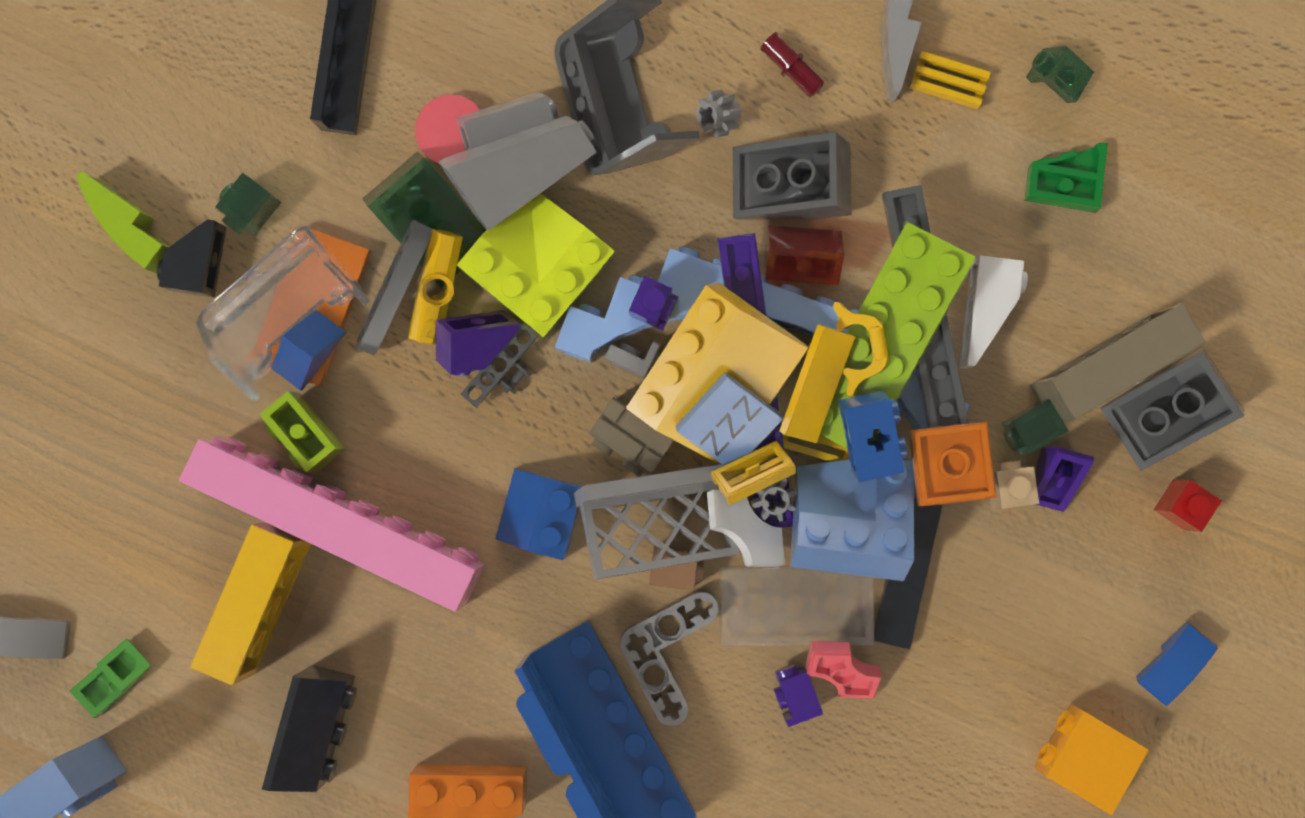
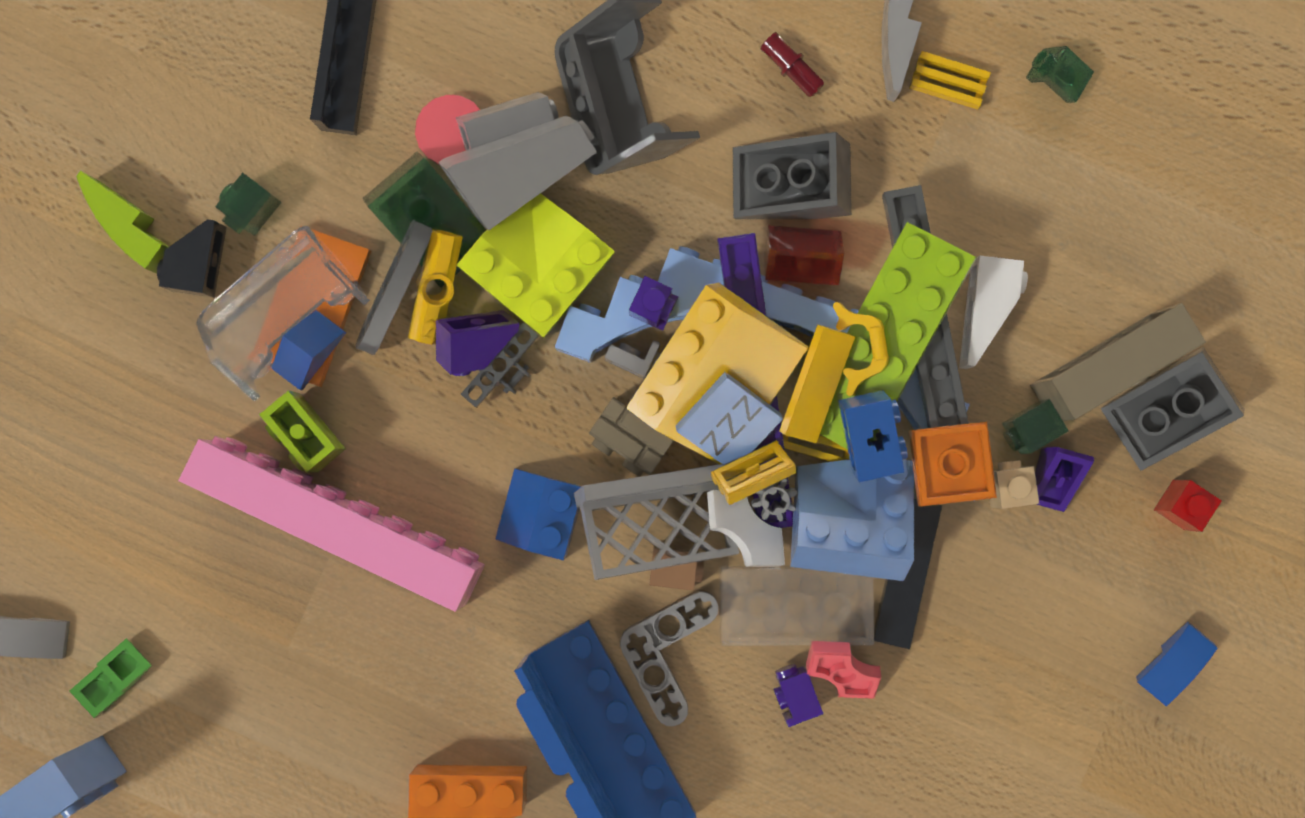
(250, 604): yellow brick -> none
(310, 730): black slope -> none
(718, 113): light grey gear -> none
(1069, 180): green wing -> none
(1090, 759): light orange piece -> none

